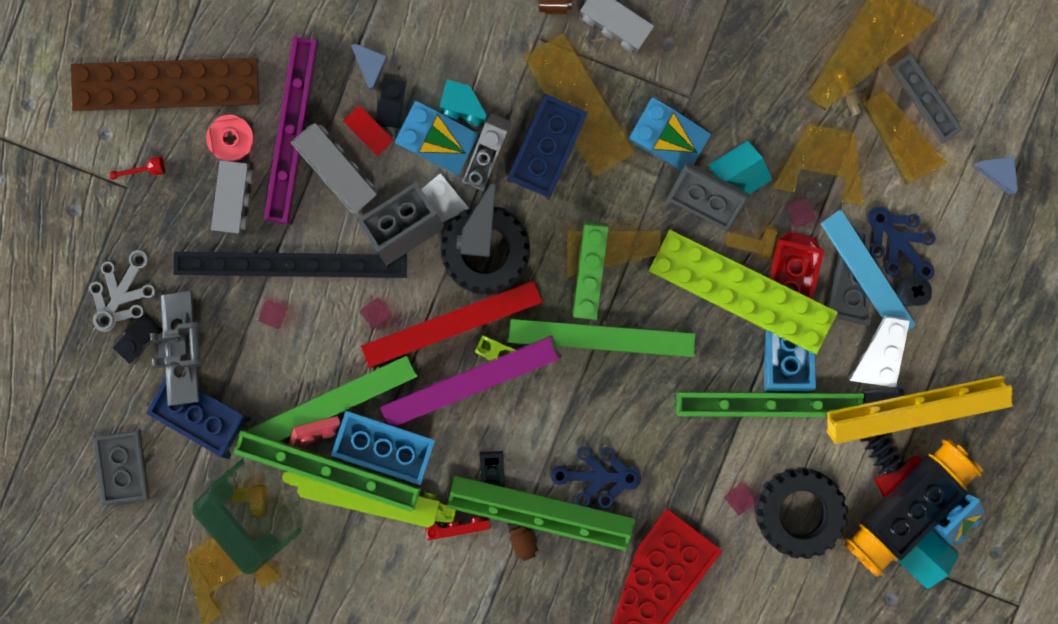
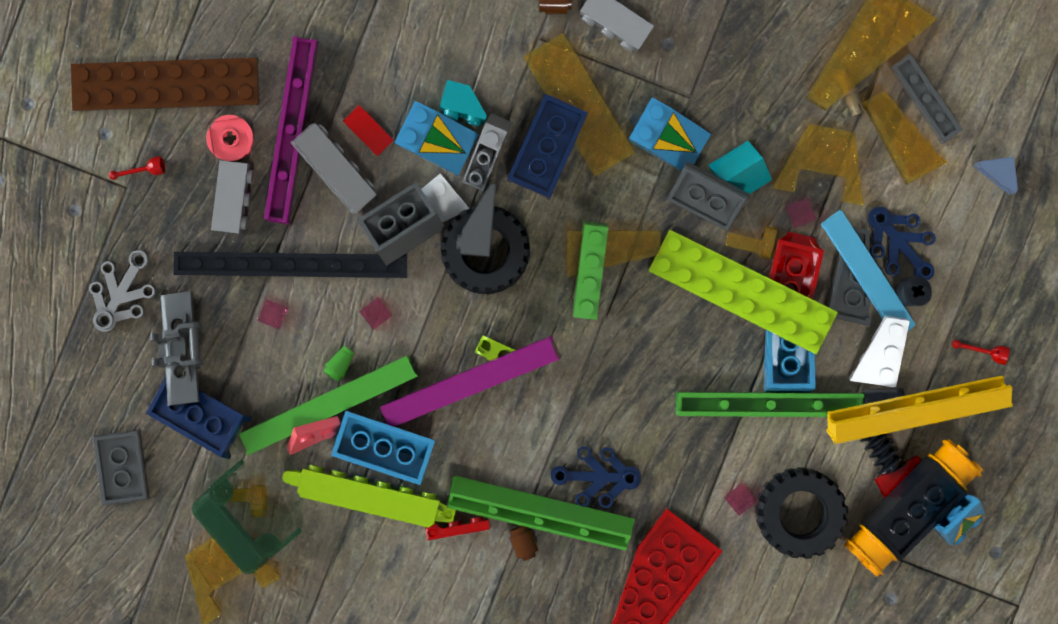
(136, 338): black slope -> none
(327, 470): bright green tile -> none
(338, 364): none -> bright green cone
(371, 64): sand blue slope -> none
(391, 103): black slope -> none
(451, 324): red tile -> none
(492, 467): black slope -> none
(603, 337): bright green tile -> none
(930, 560): teal slope -> none
(998, 354): none -> red hinge

